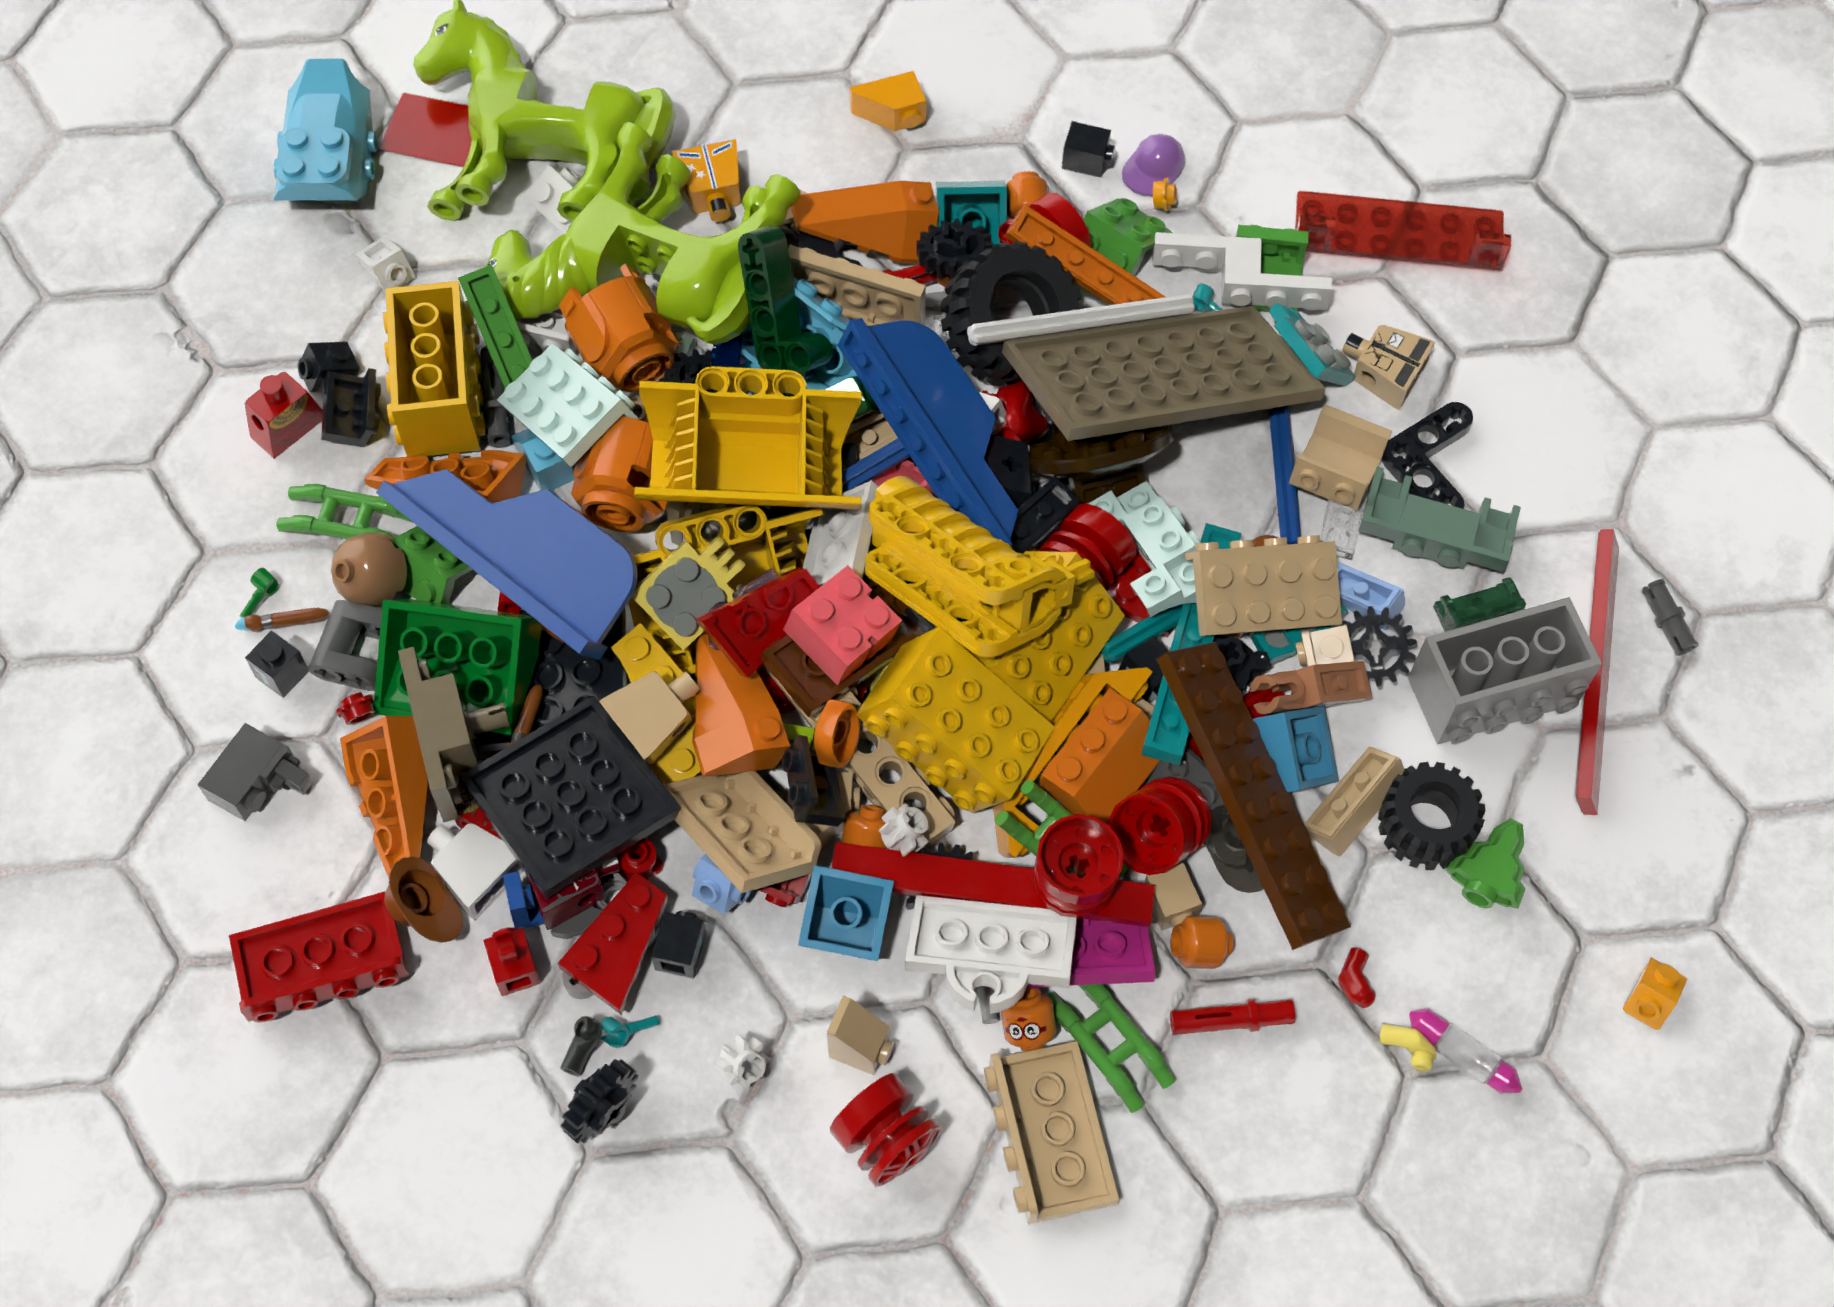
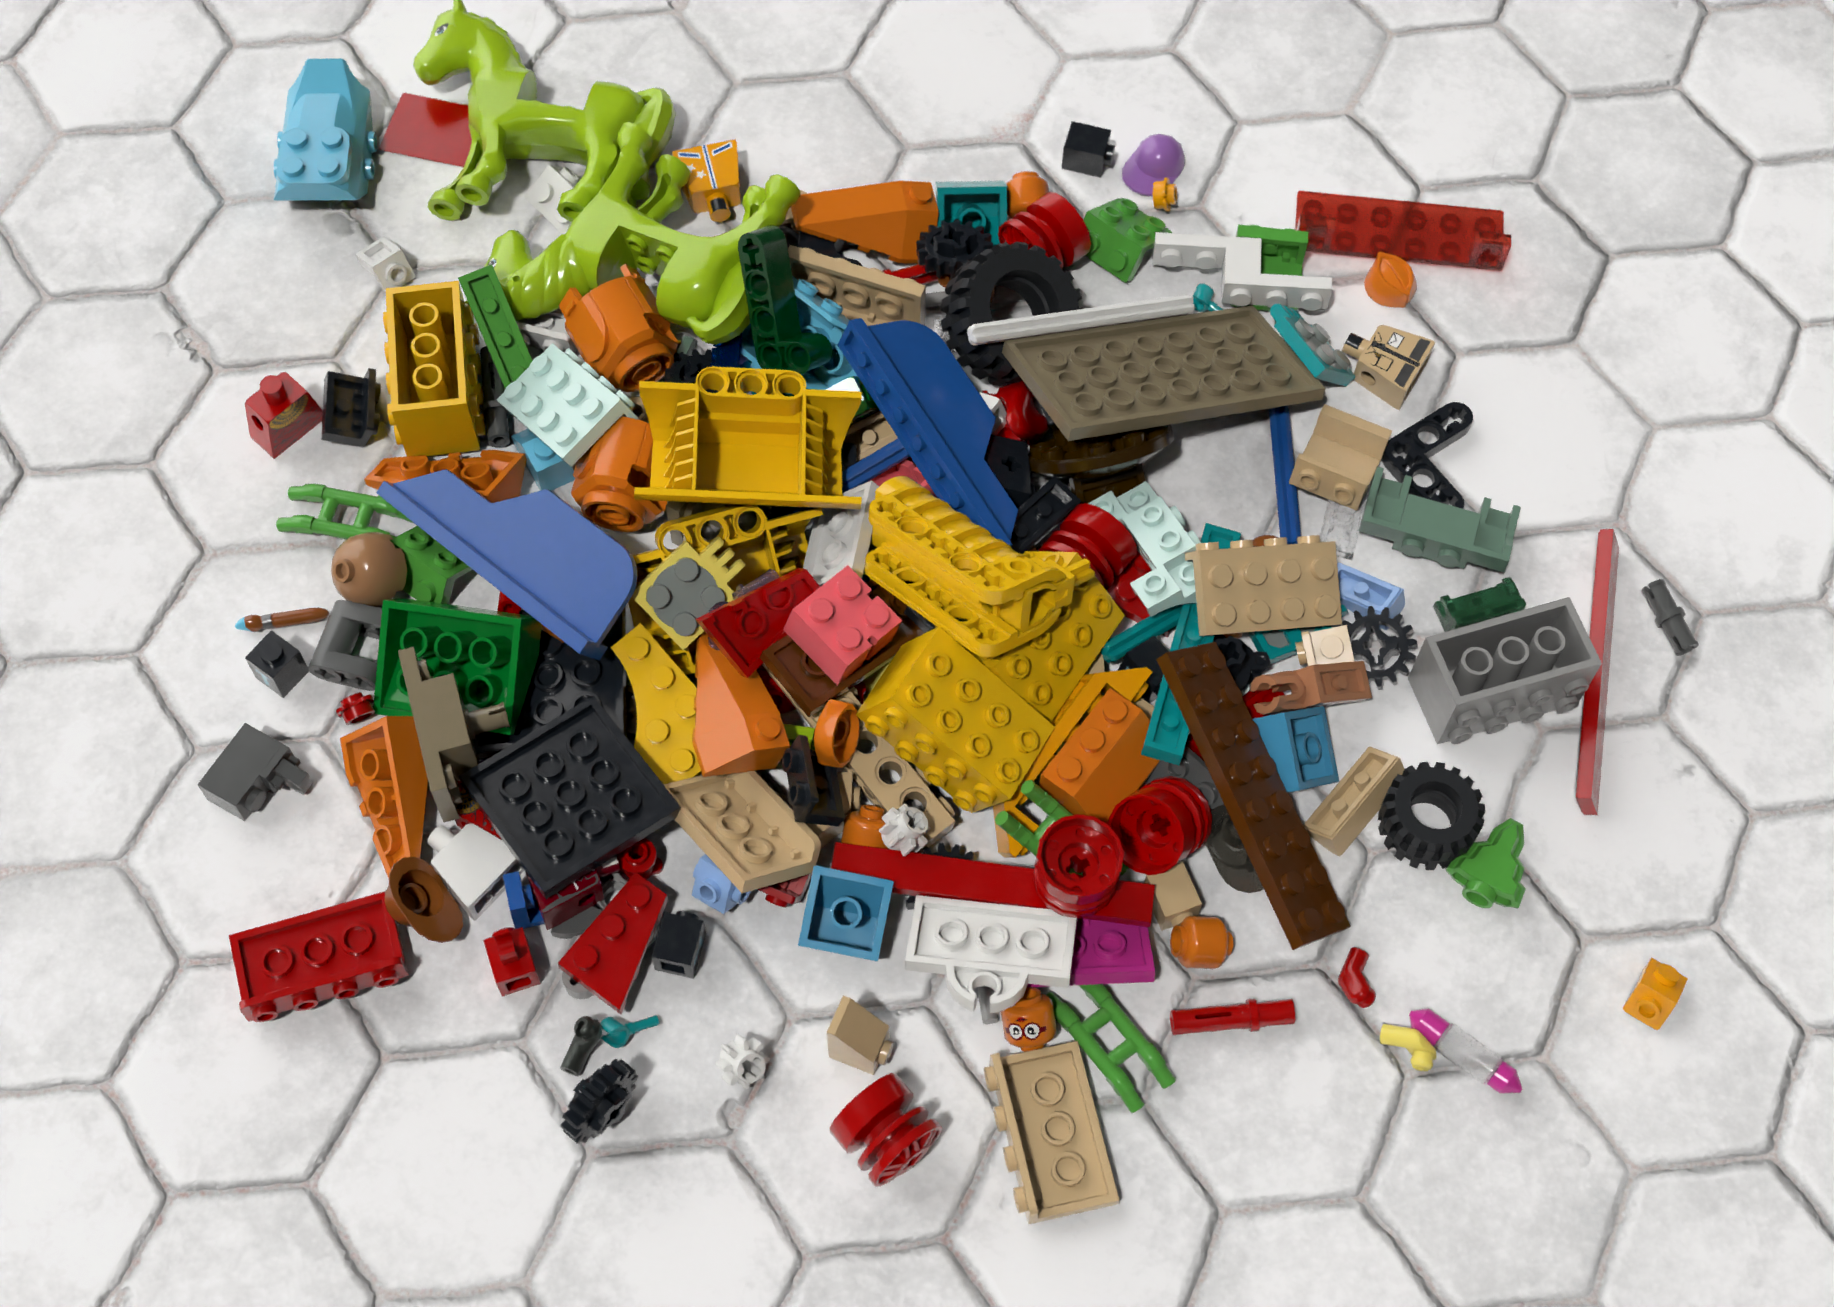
(265, 586): green hand -> none
(325, 357): black bracket -> none
(528, 713): dark orange piece -> none
(651, 712): tan torso -> none
(890, 101): light orange slope -> none
(1085, 264): orange tile -> none
(1390, 281): none -> orange hat

